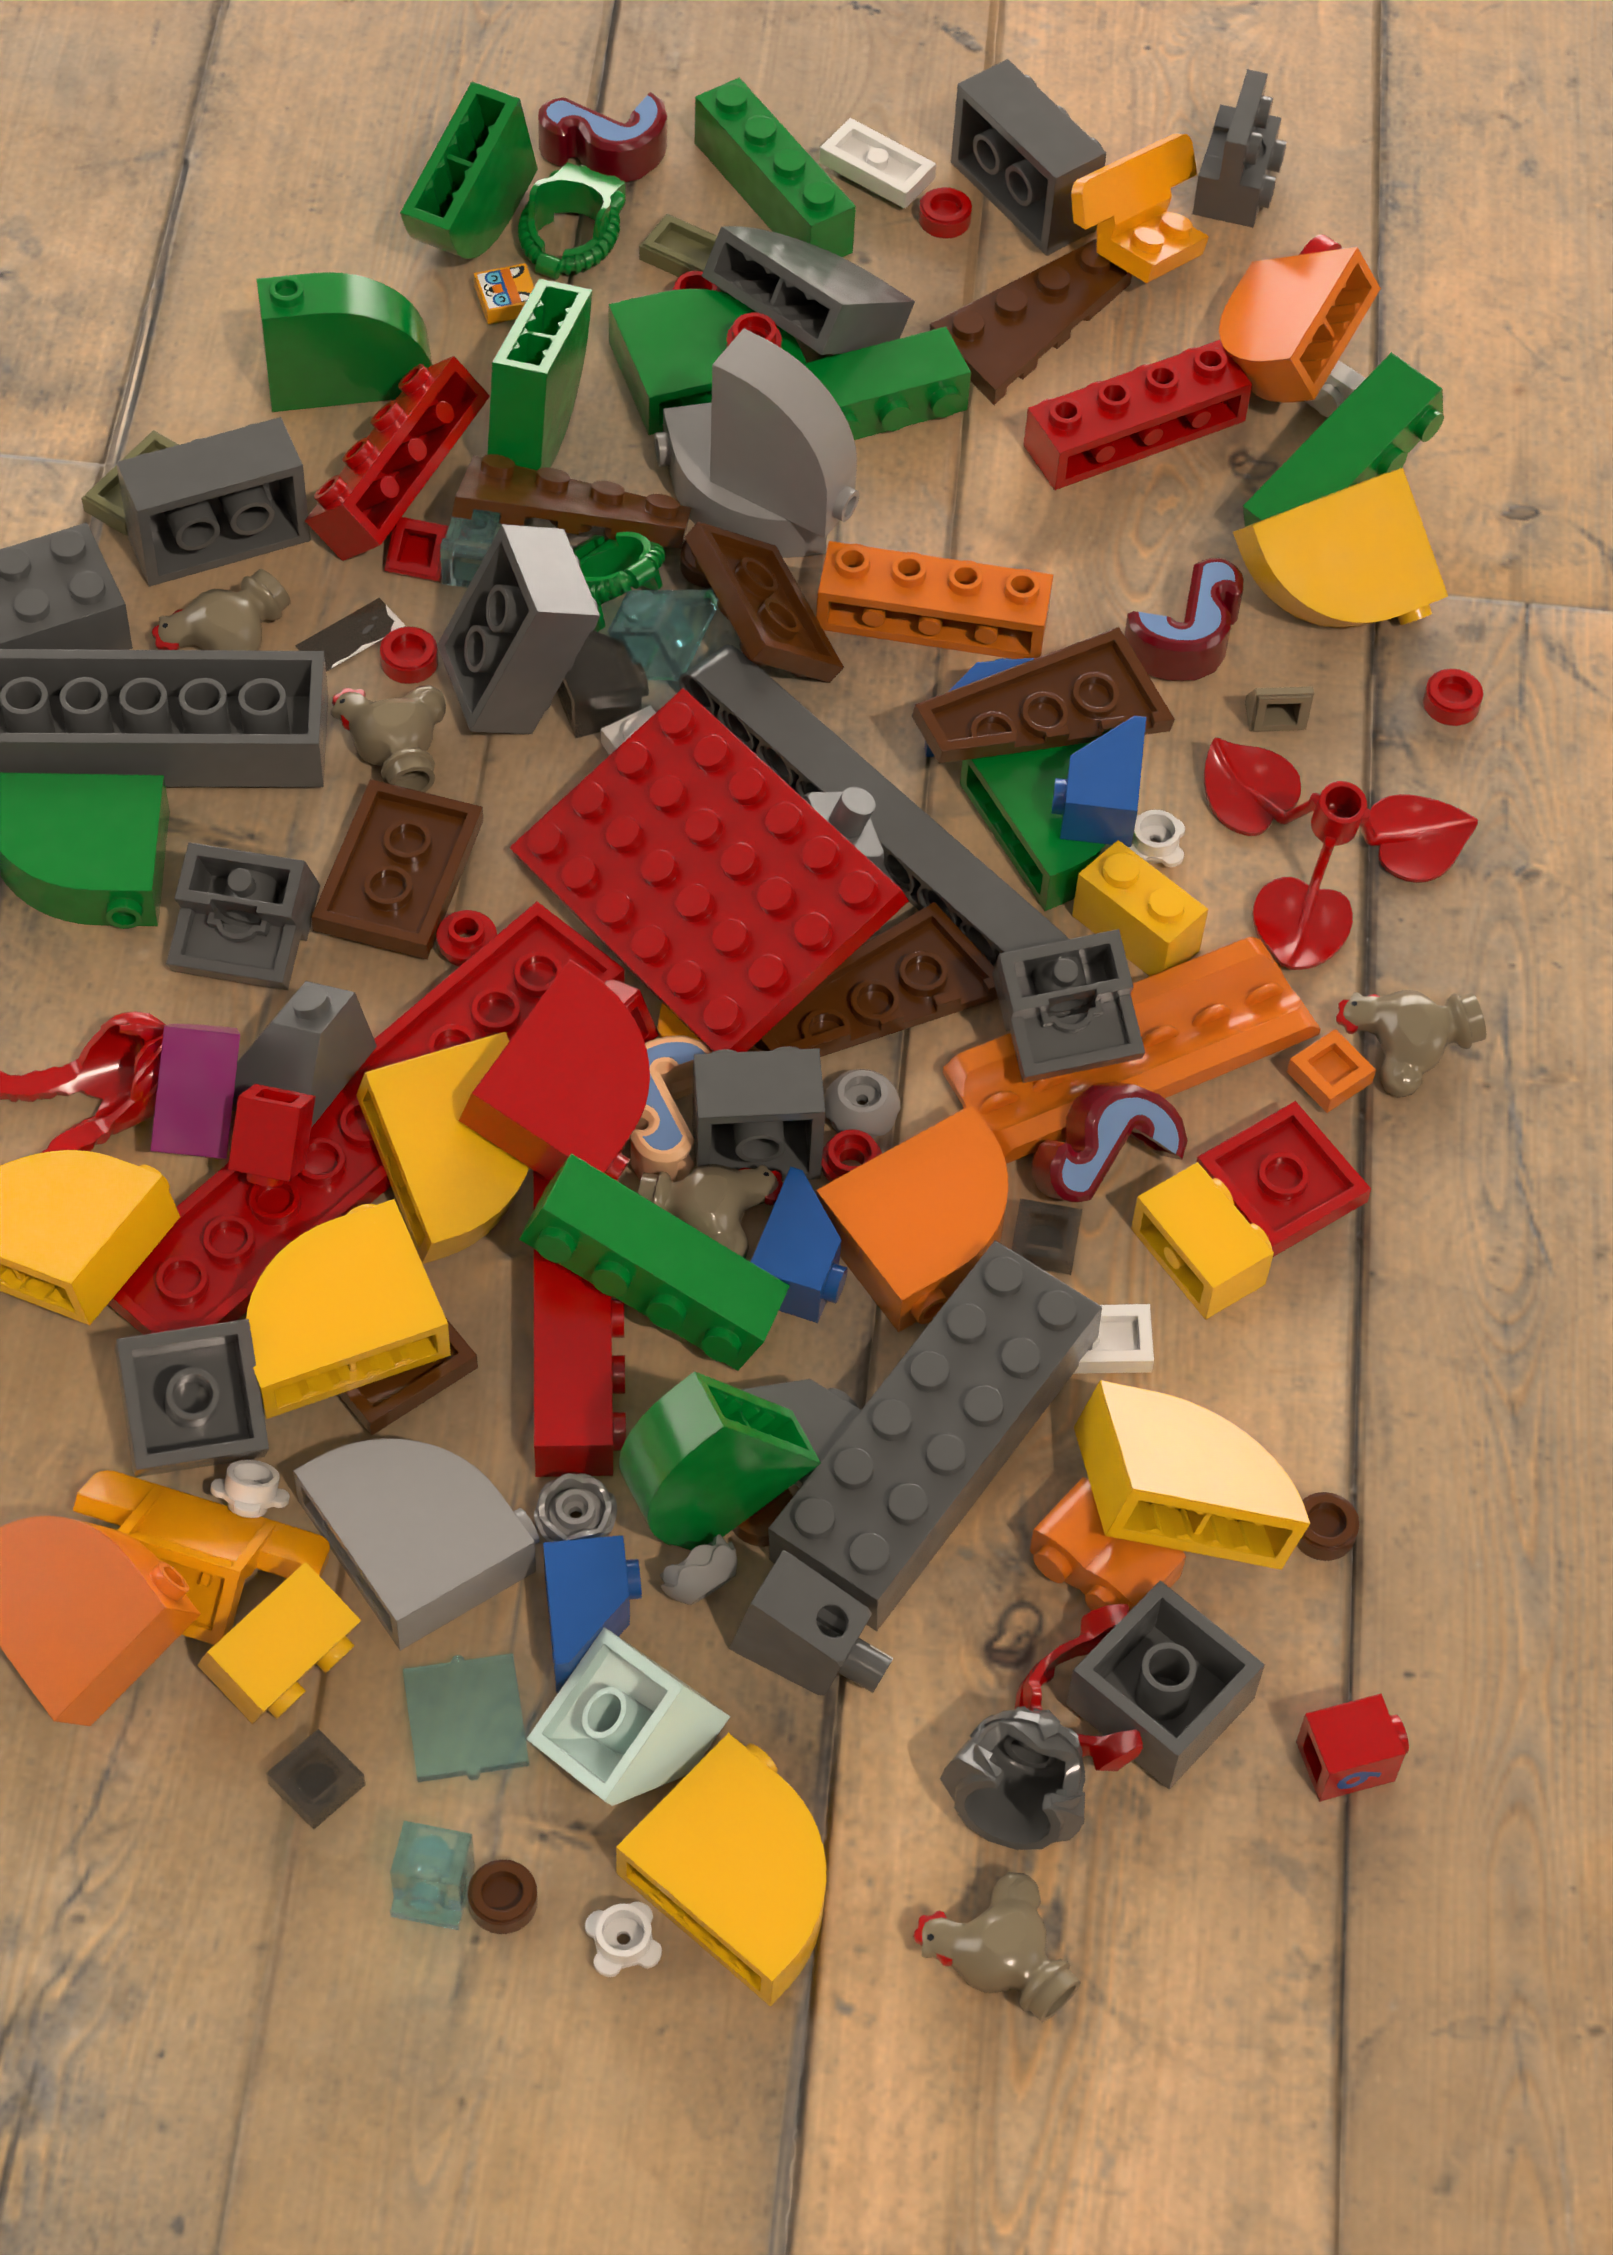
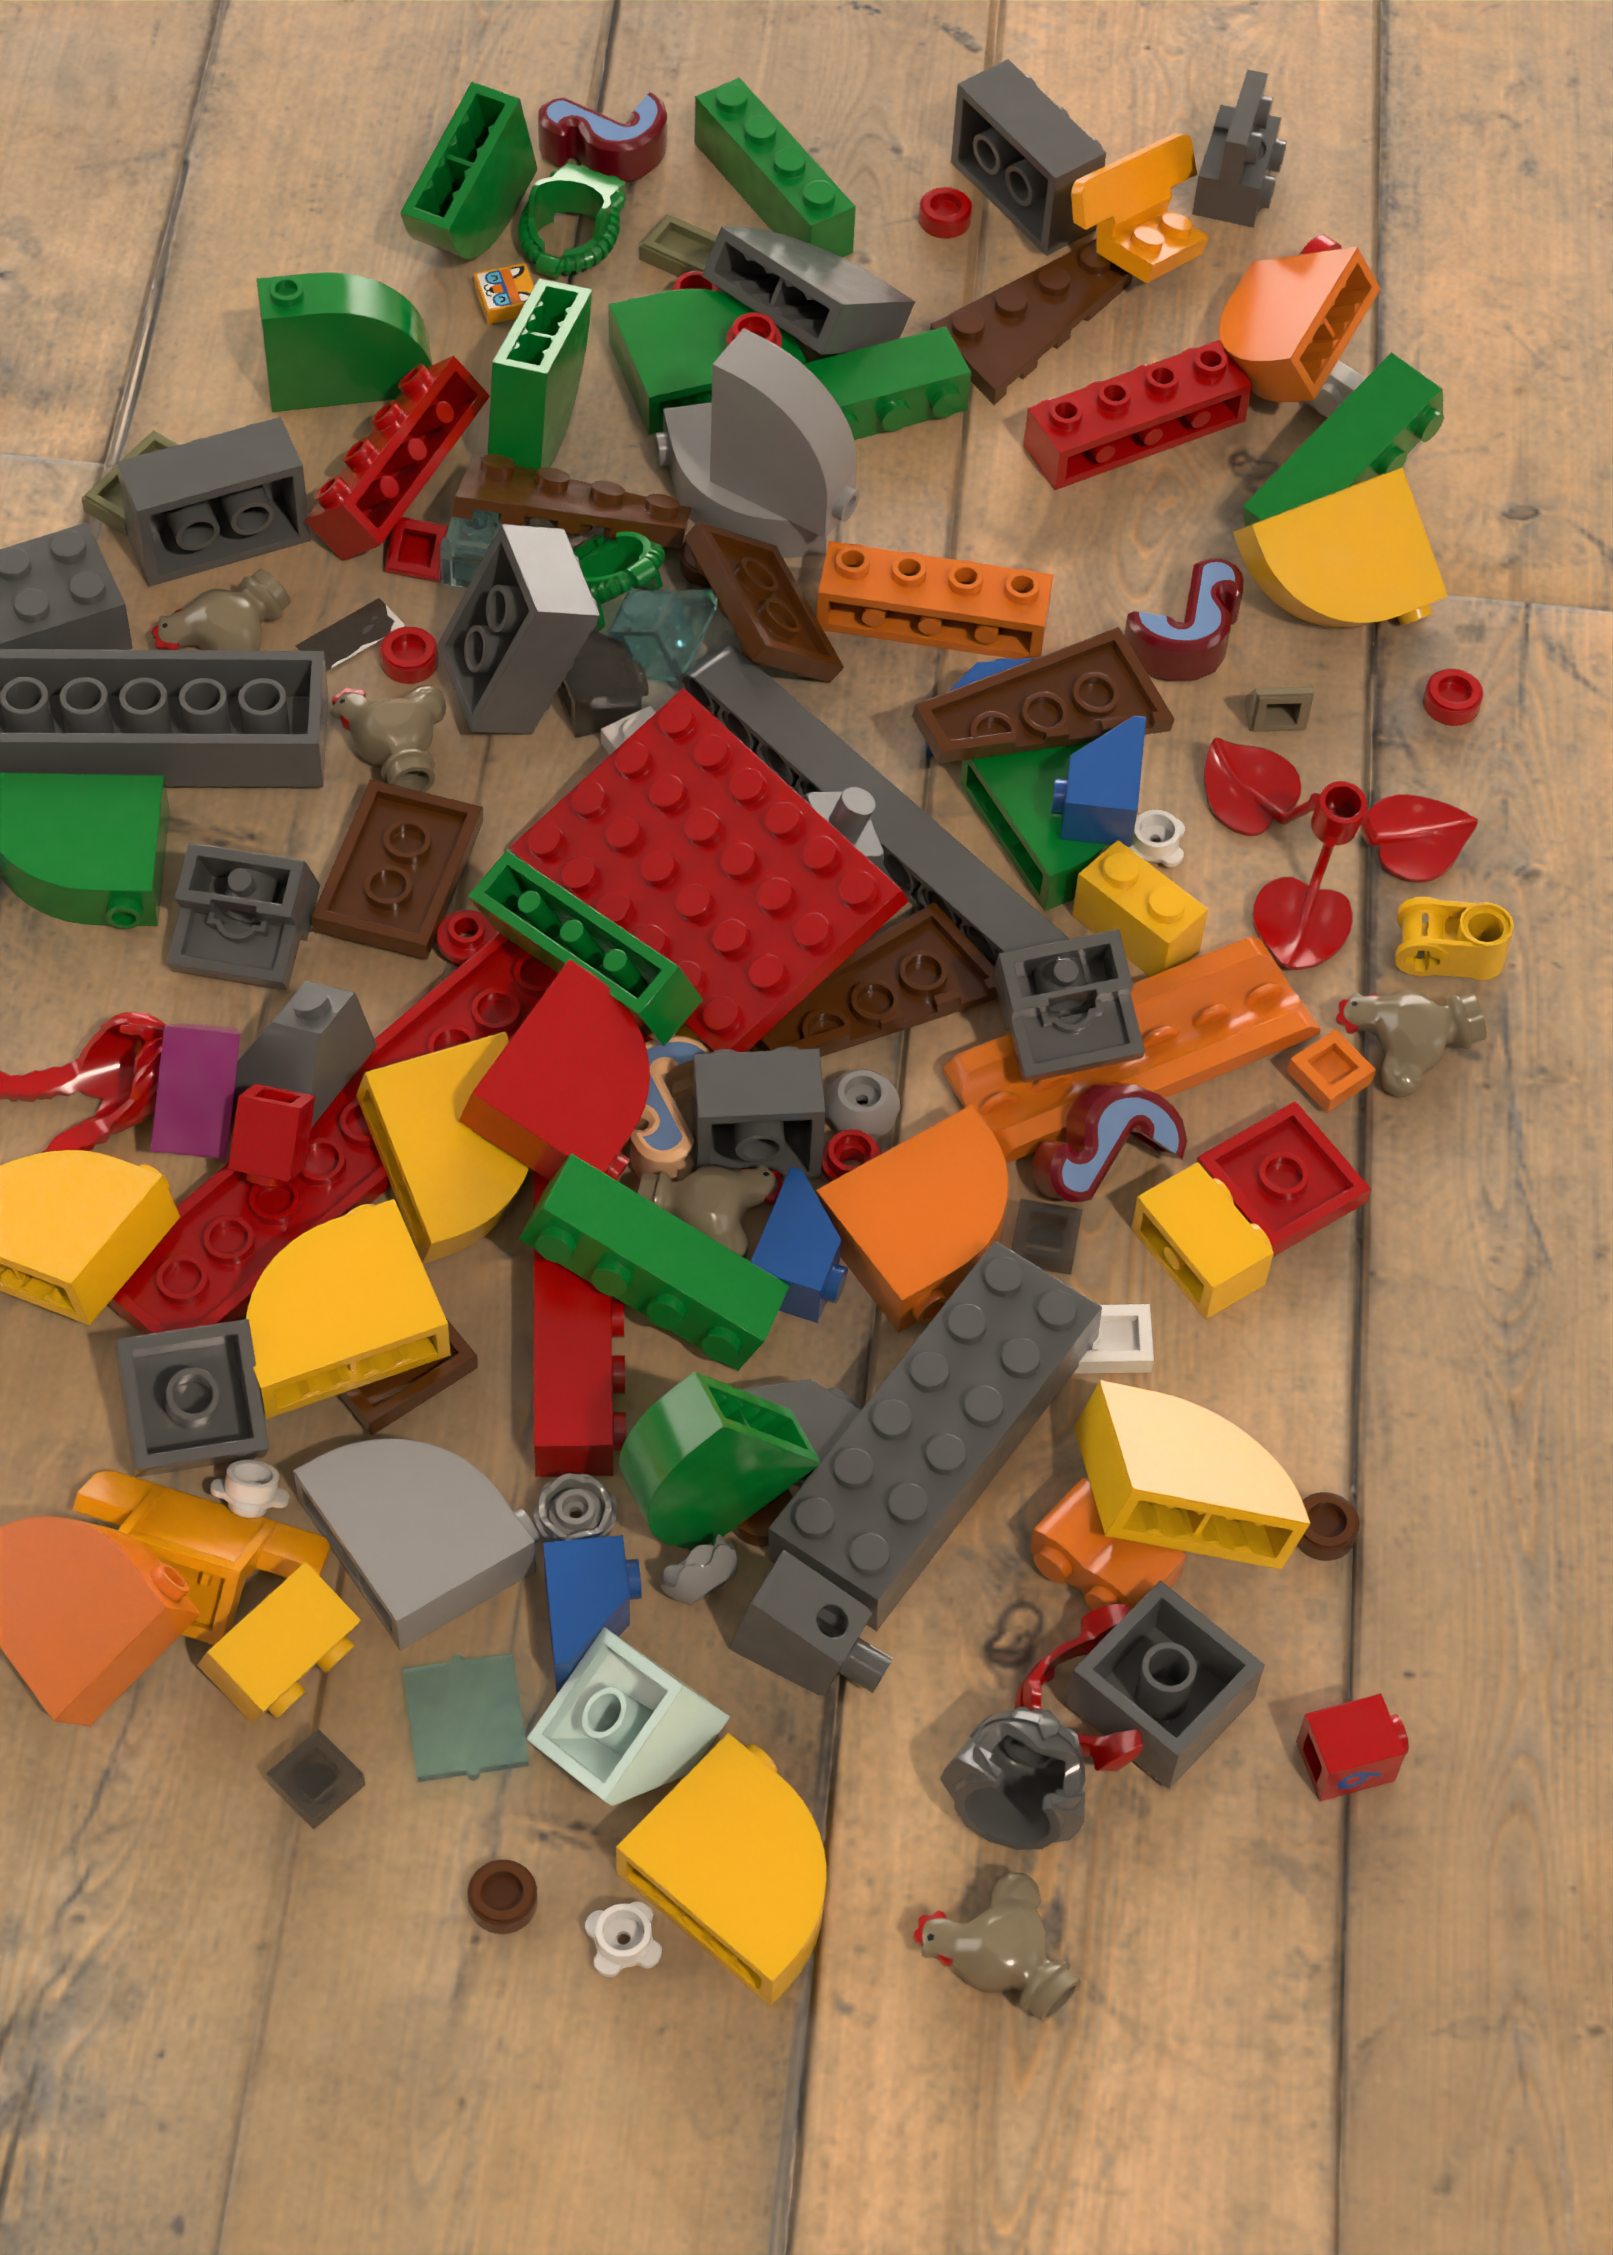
(431, 1875): clear light blue brick -> none
(562, 927): none -> green brick
(877, 163): white plate -> none
(1456, 941): none -> yellow piece

